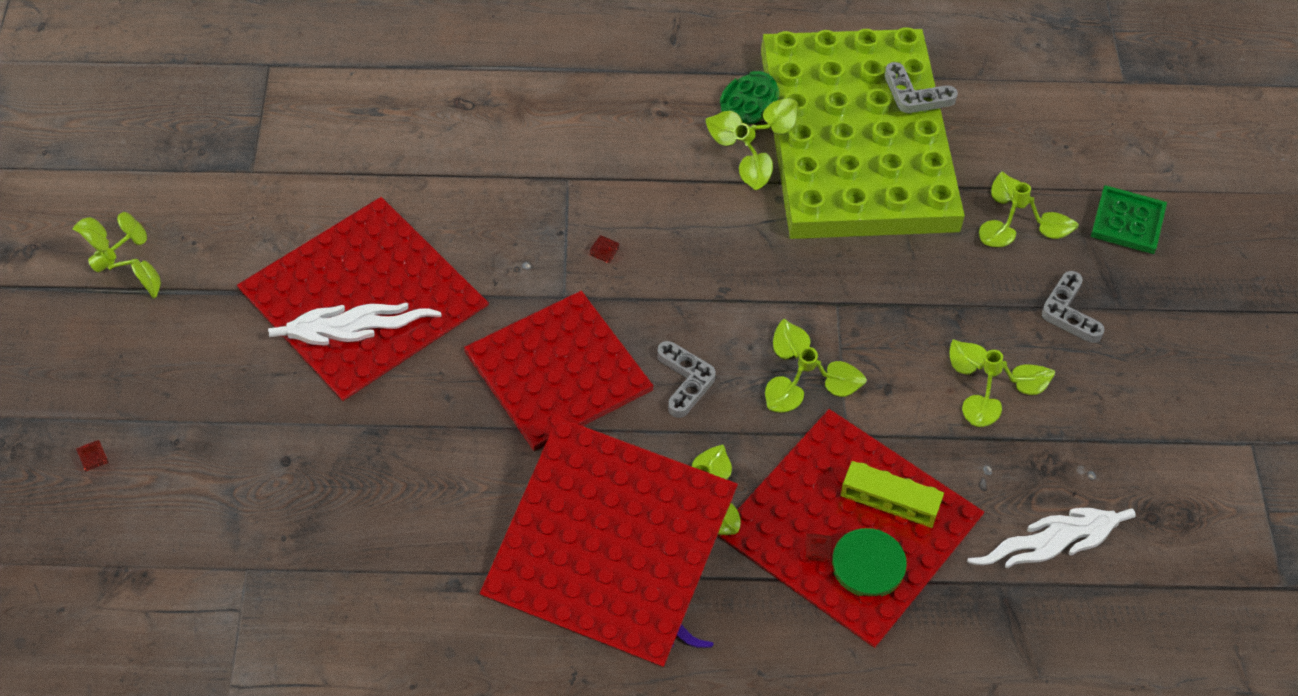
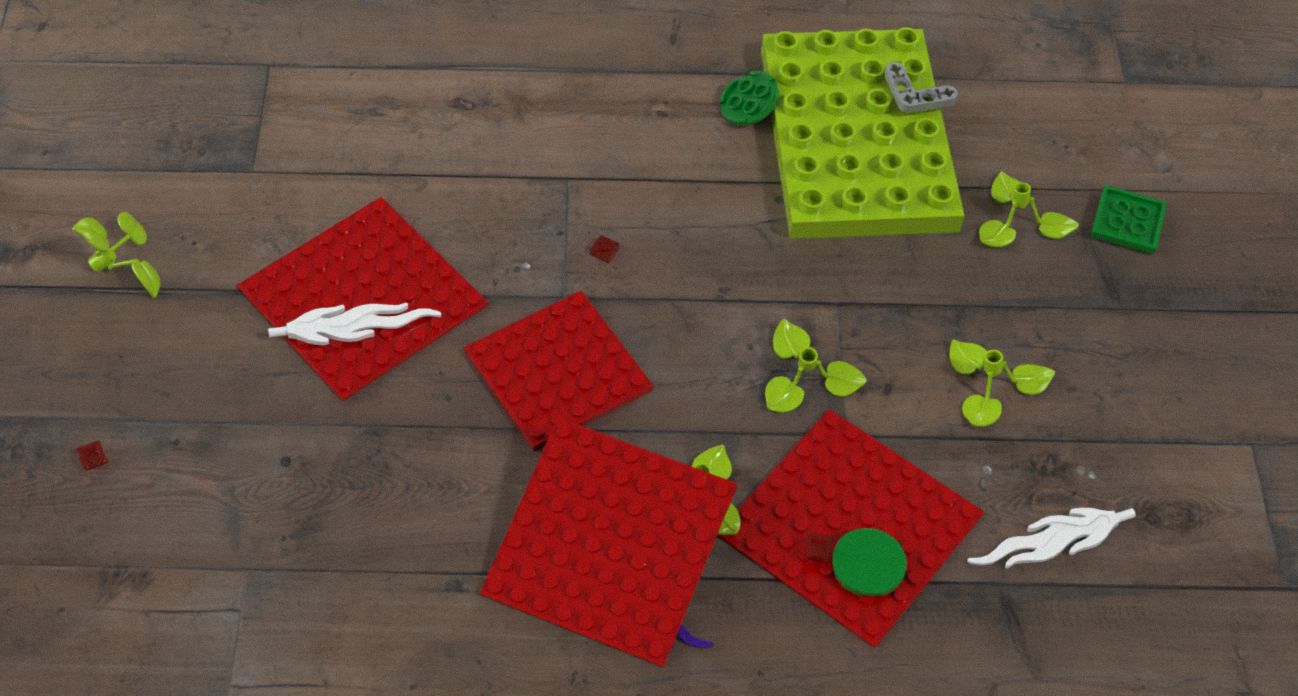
(691, 373): light grey beam -> none
(728, 127): lime plant -> none
(892, 494): lime brick -> none
(1062, 307): light grey beam -> none

